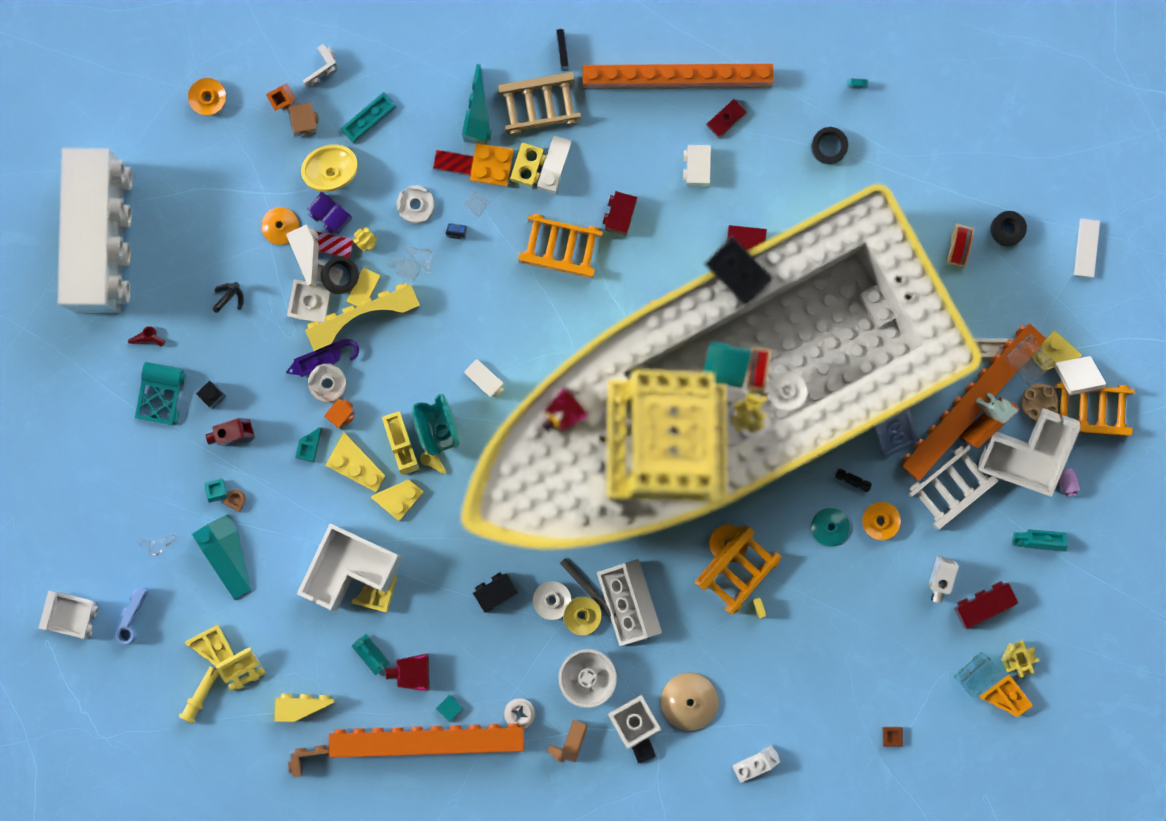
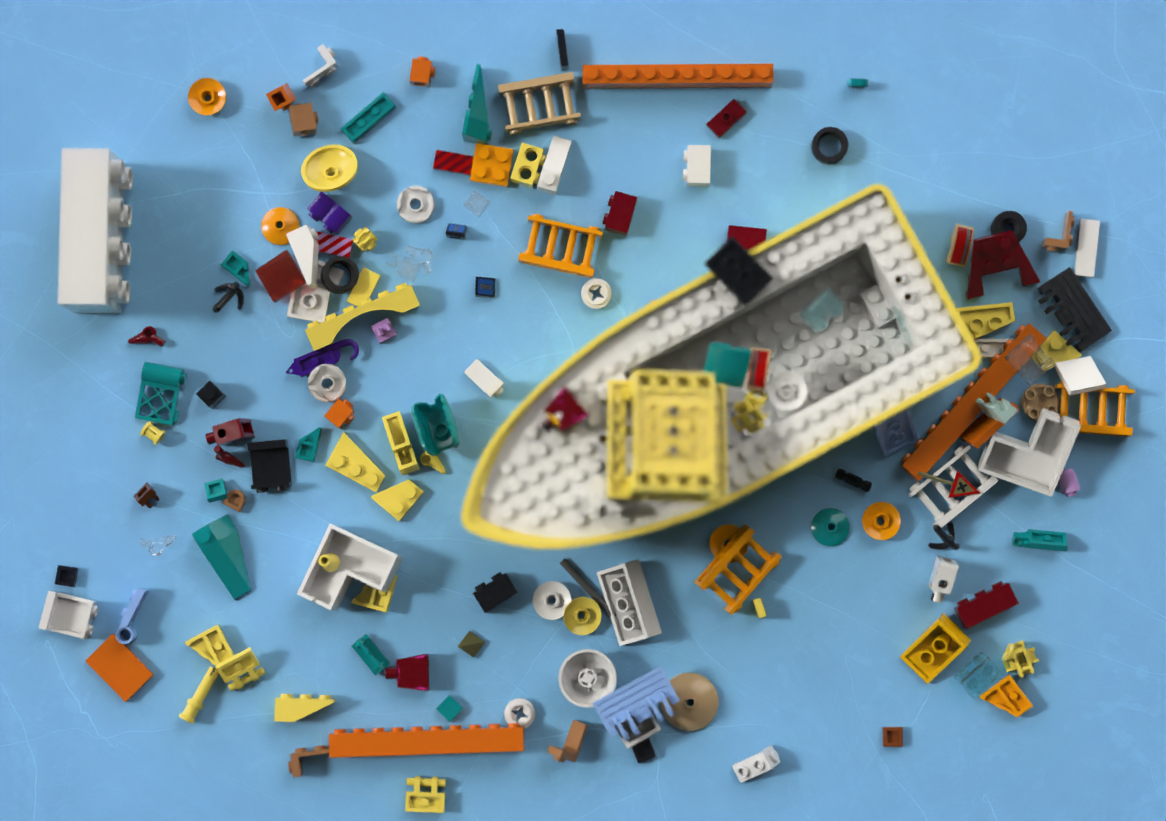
(66, 576): none -> black tile
(119, 667): none -> orange tile
(145, 494): none -> reddish brown tile
(152, 433): none -> light yellow bush
(227, 457): none -> dark red animal
(238, 267): none -> teal tile
(270, 465): none -> black panel
(280, 276): none -> clear red tile
(333, 562): none -> light yellow cone
(384, 330): none -> lavender tile
(421, 72): none -> orange brick
(425, 801): none -> light yellow plate
(471, 644): none -> olive slope
(485, 287): none -> slope
(594, 284): none -> white gear
(635, 701): none -> light blue hinge
(821, 309): none -> clear light blue bracket
(935, 648): none -> yellow slope
(947, 539): none -> black piece
(960, 485): none -> piece
(986, 318): none -> light yellow wing
(994, 255): none -> dark red wing
(1054, 245): none -> medium nougat bracket
(1075, 309): none -> black hinge

